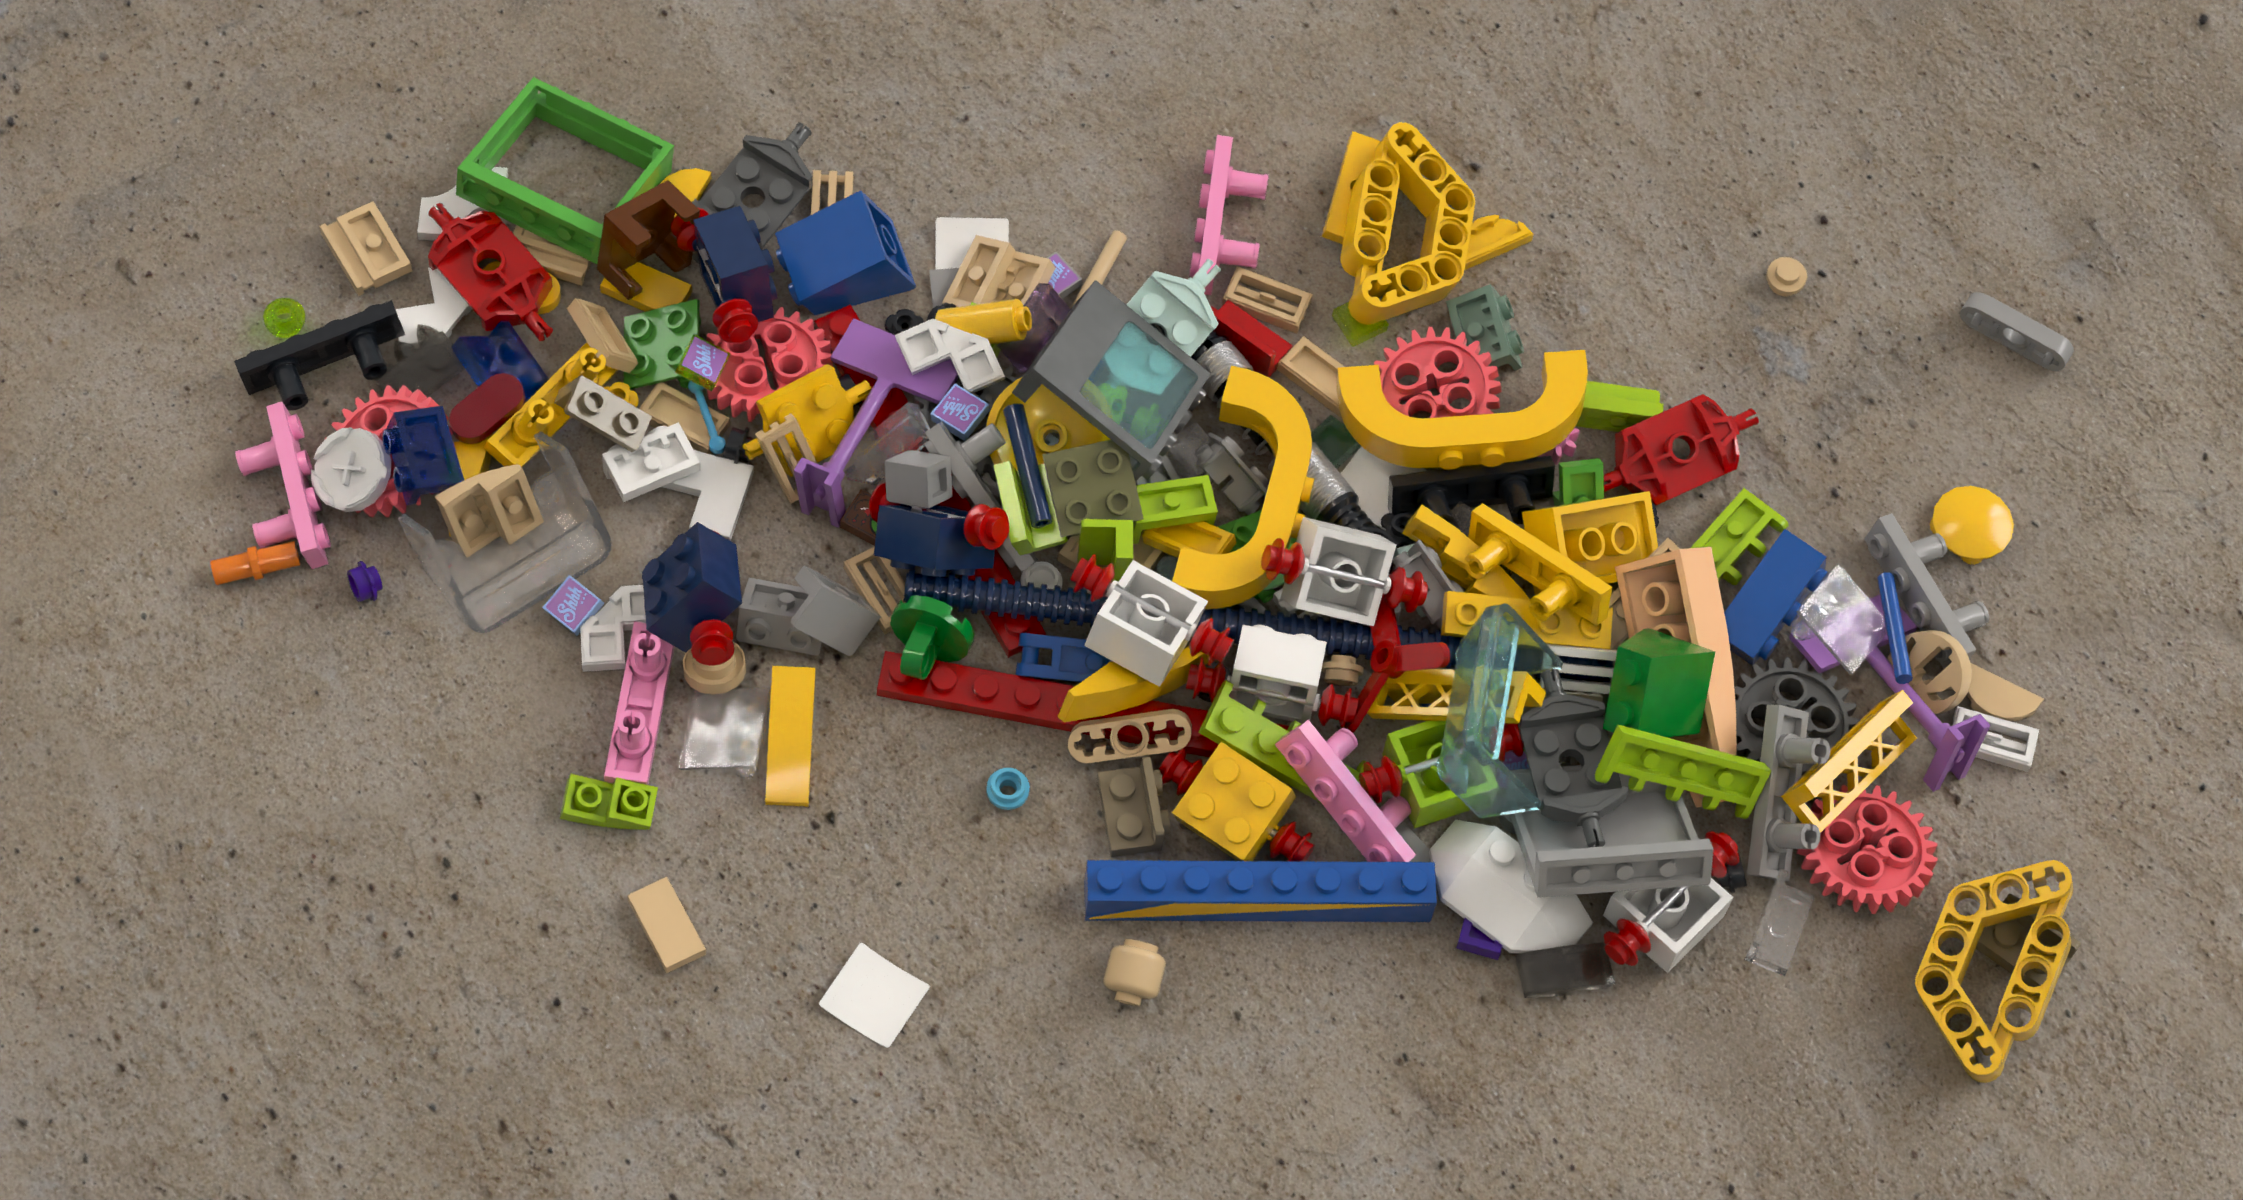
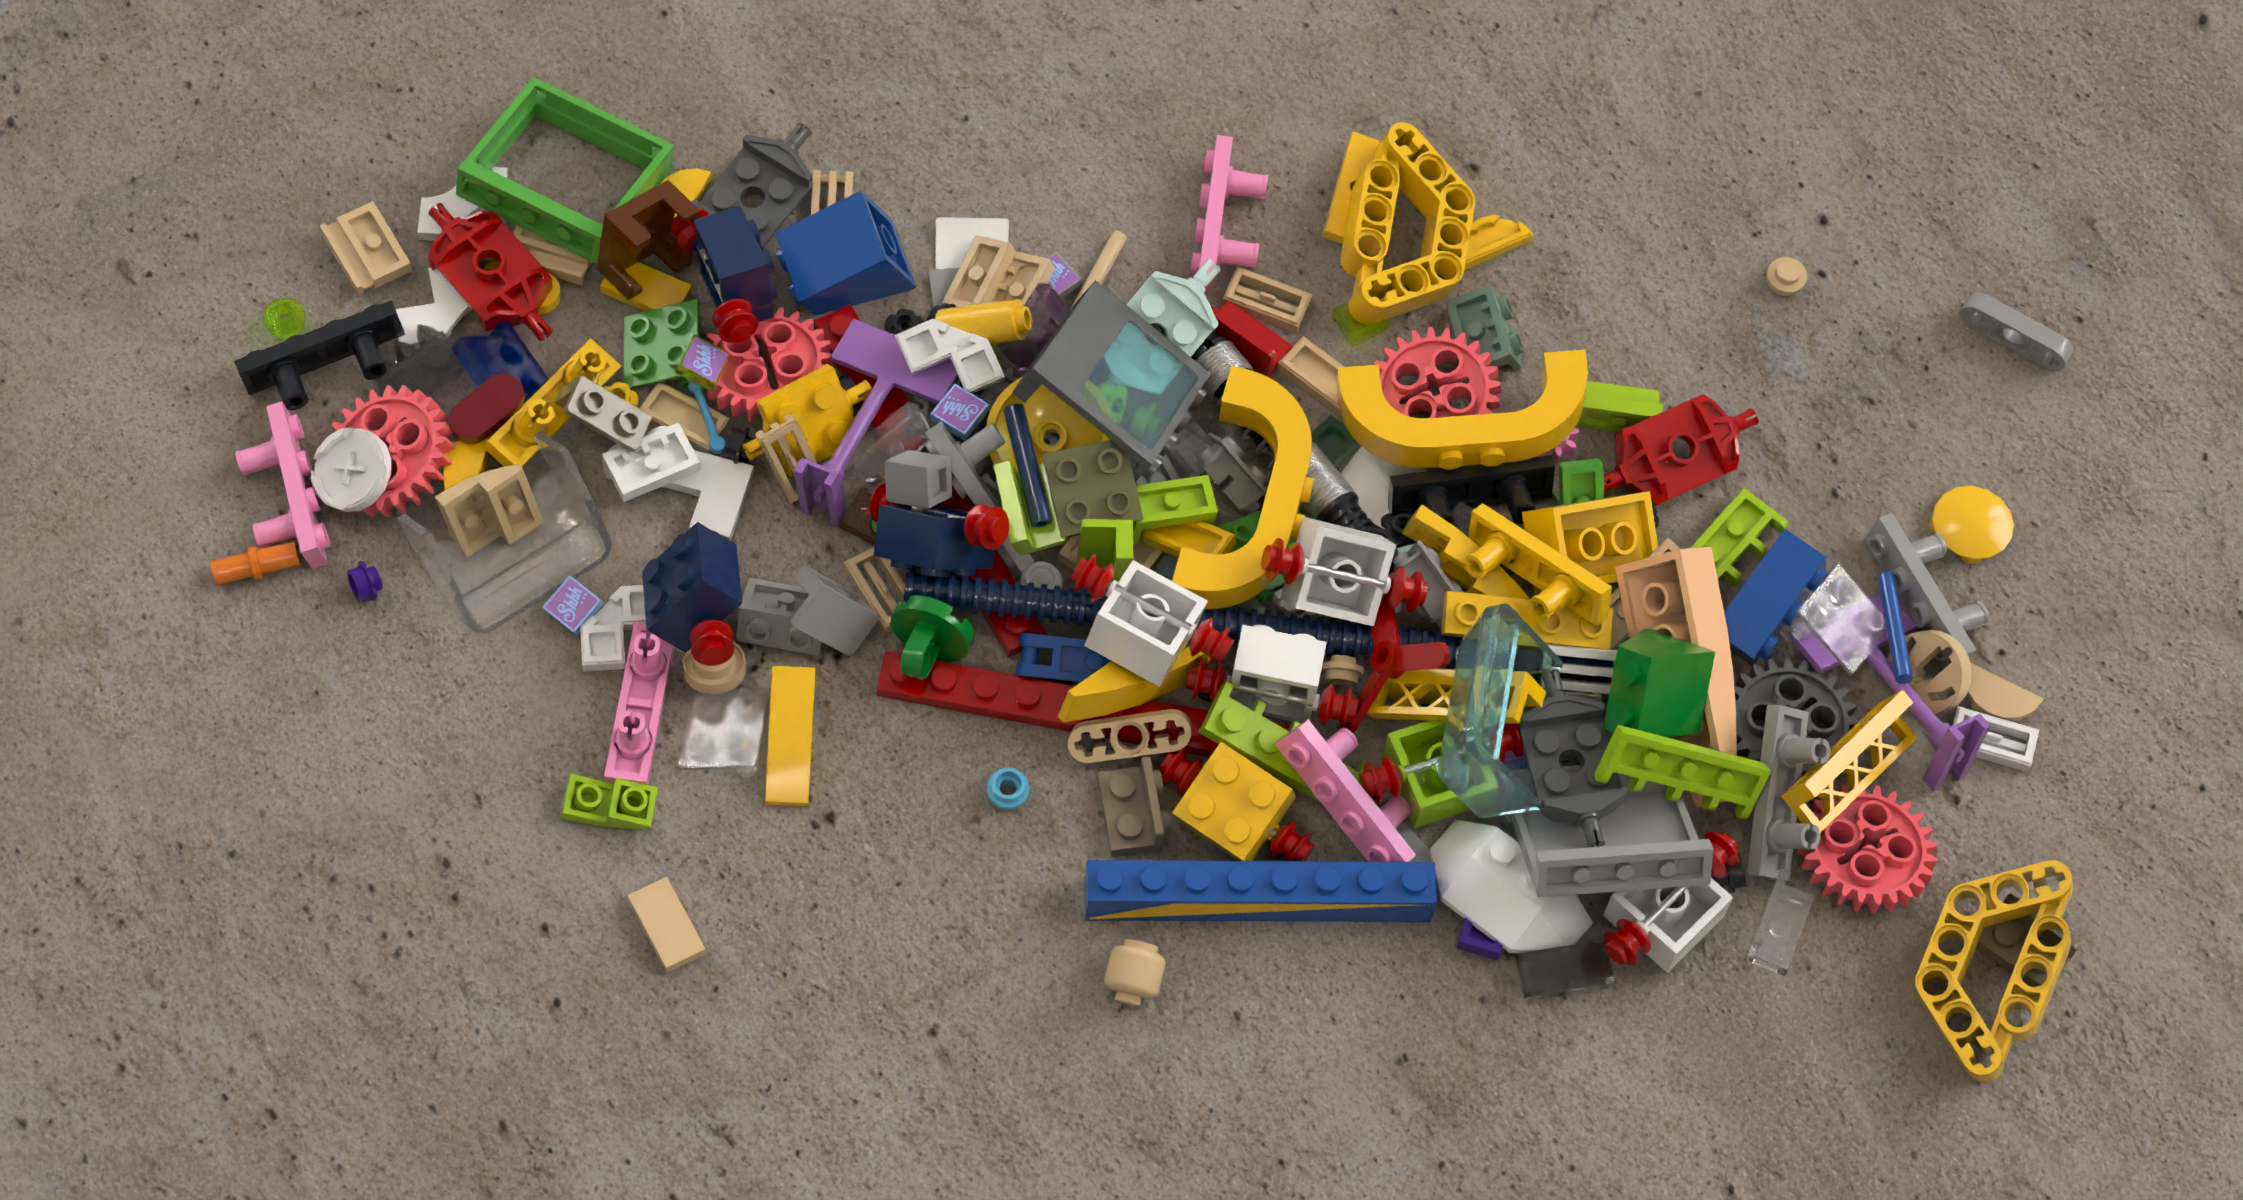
(421, 452): clear blue bracket -> none
(602, 334): tan tile -> none
(873, 996): white sticker -> none

